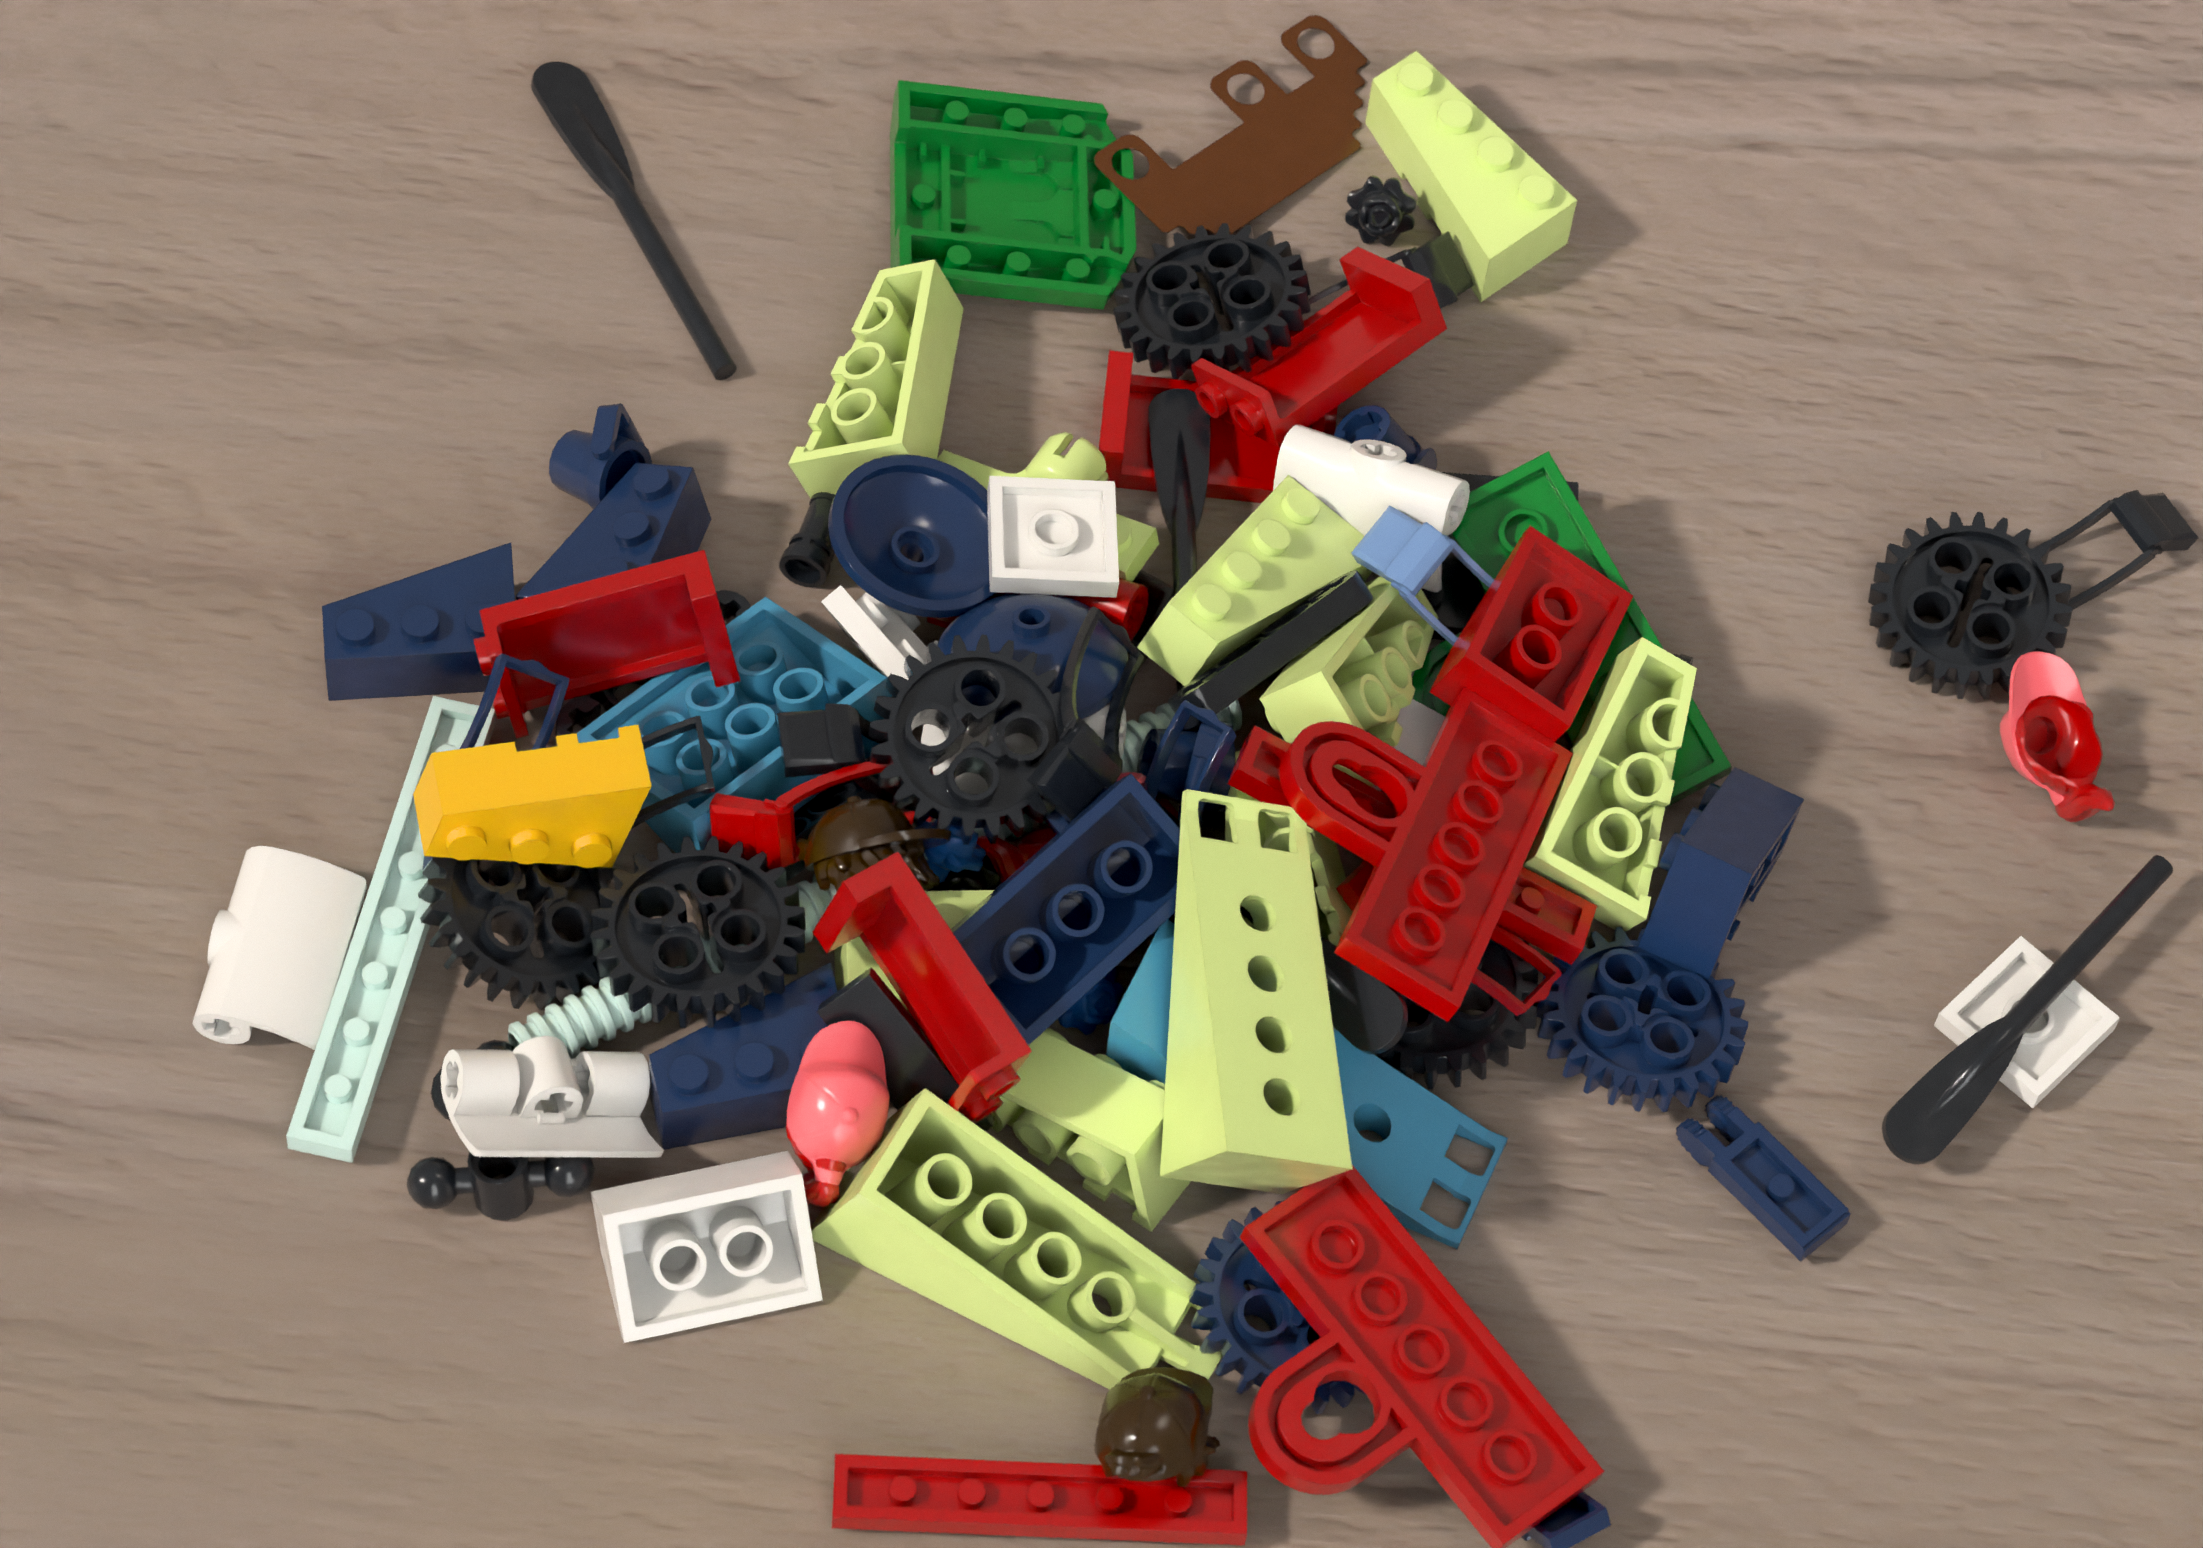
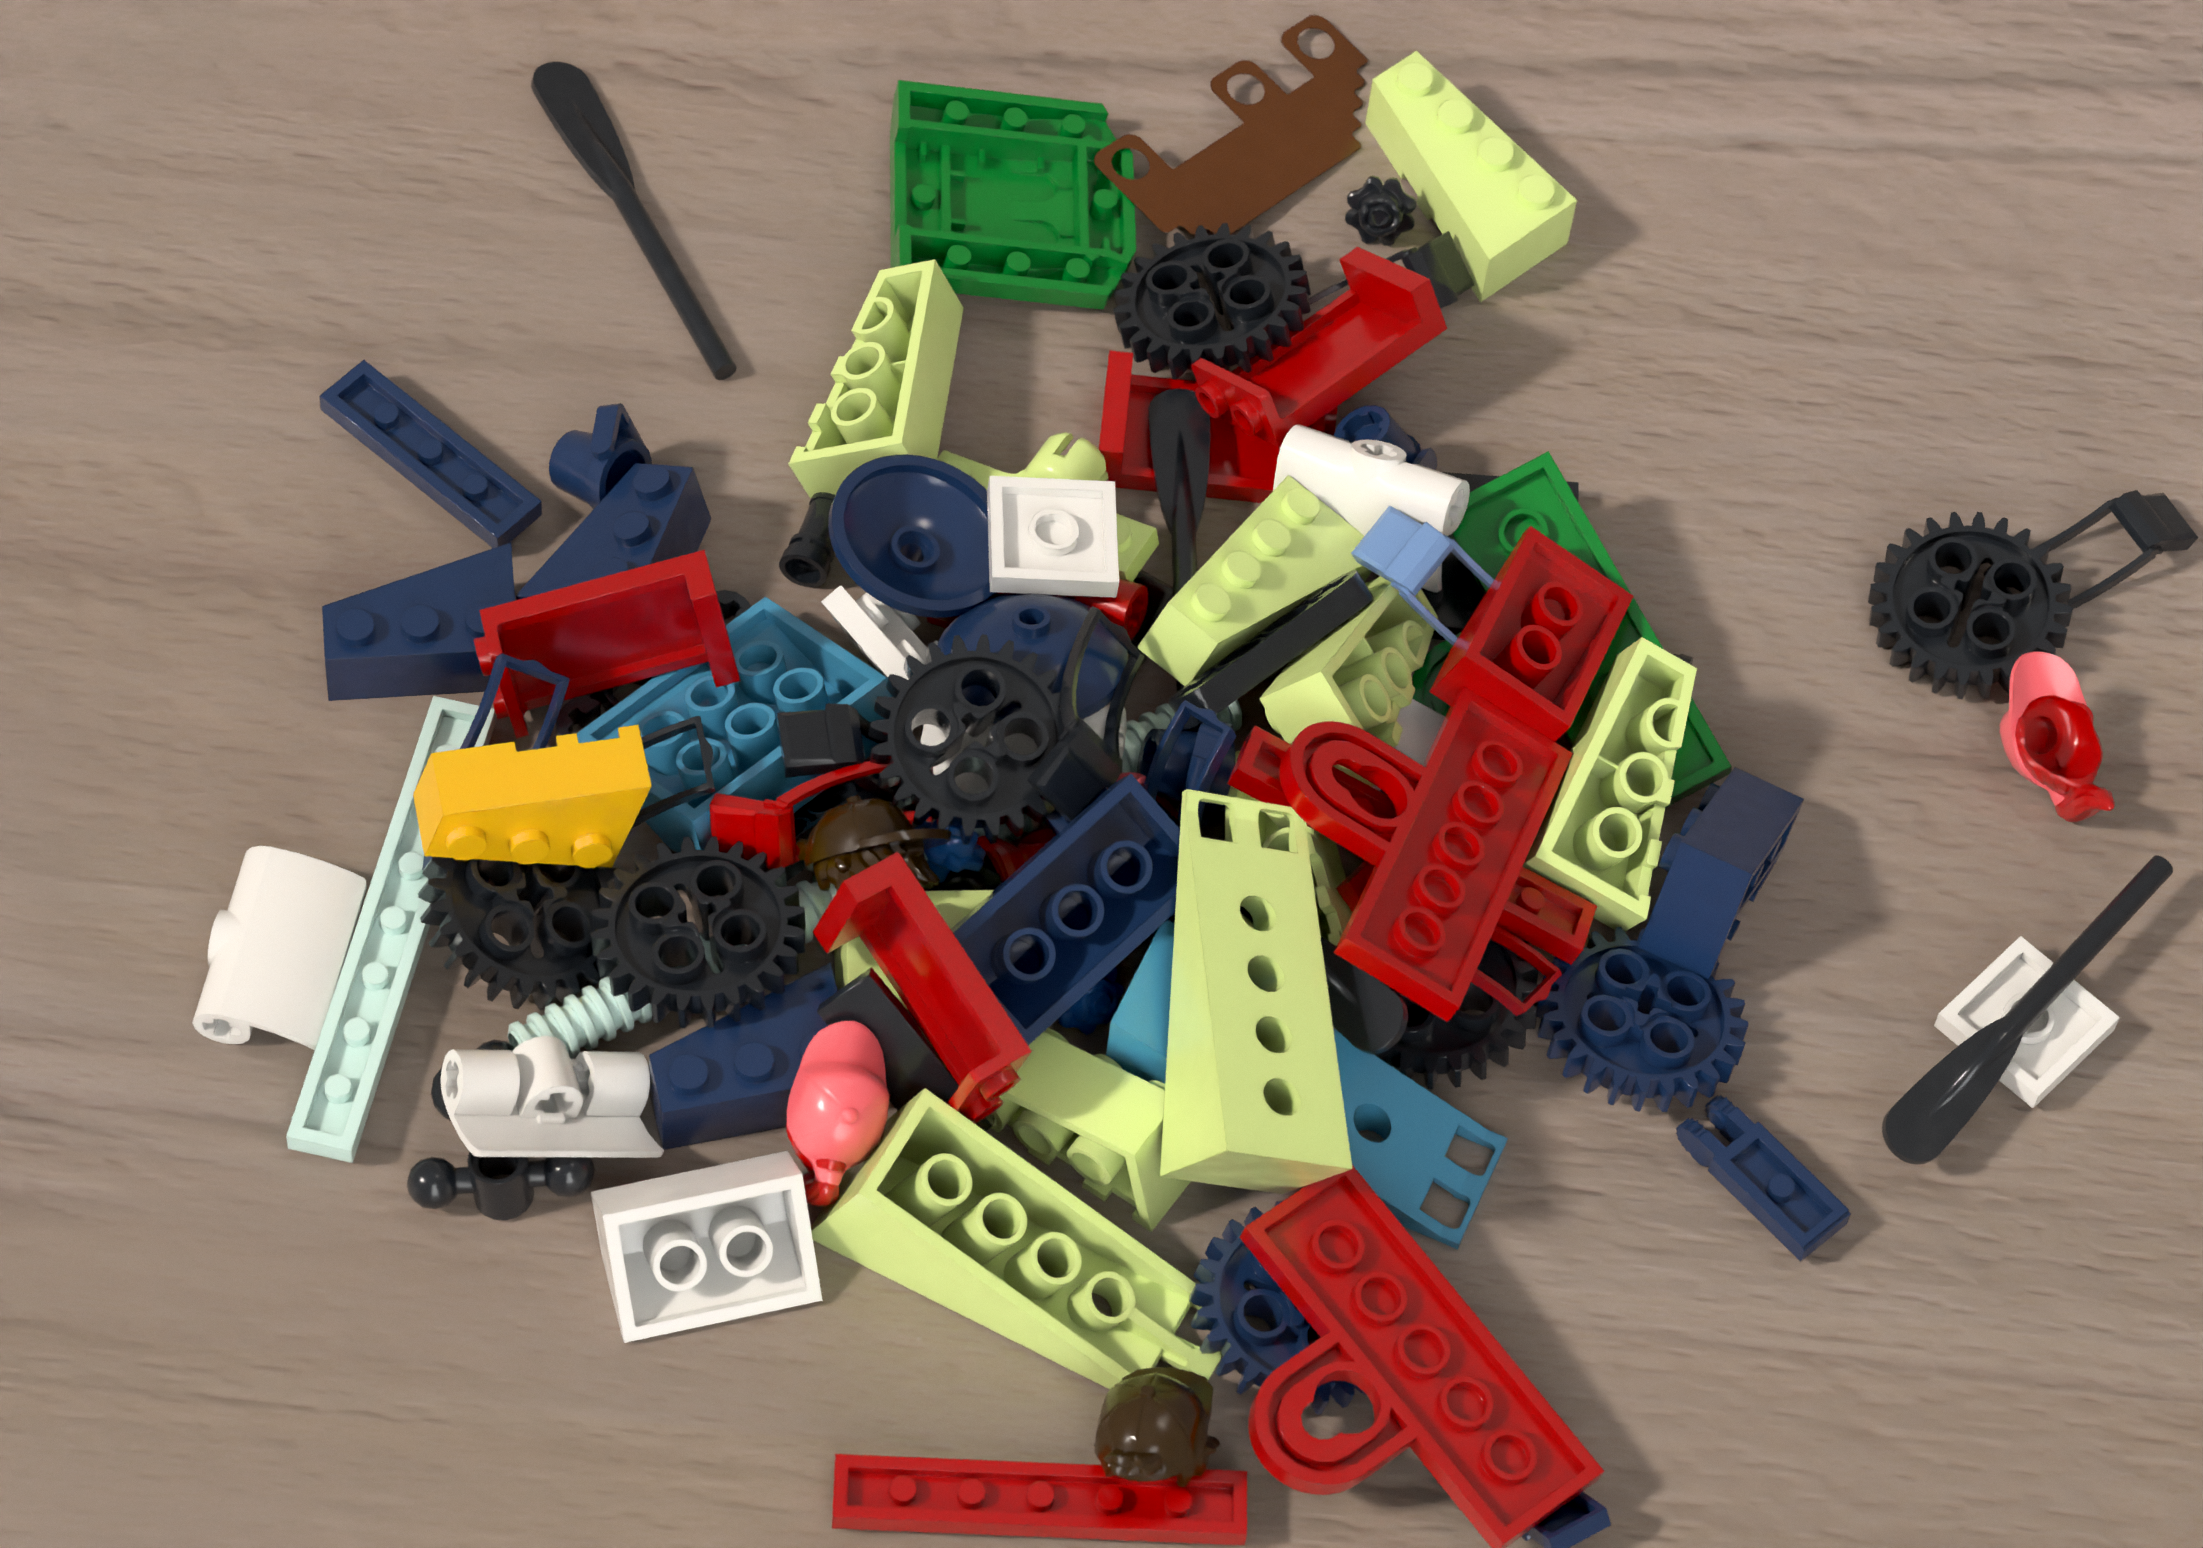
(430, 455): none -> dark blue plate

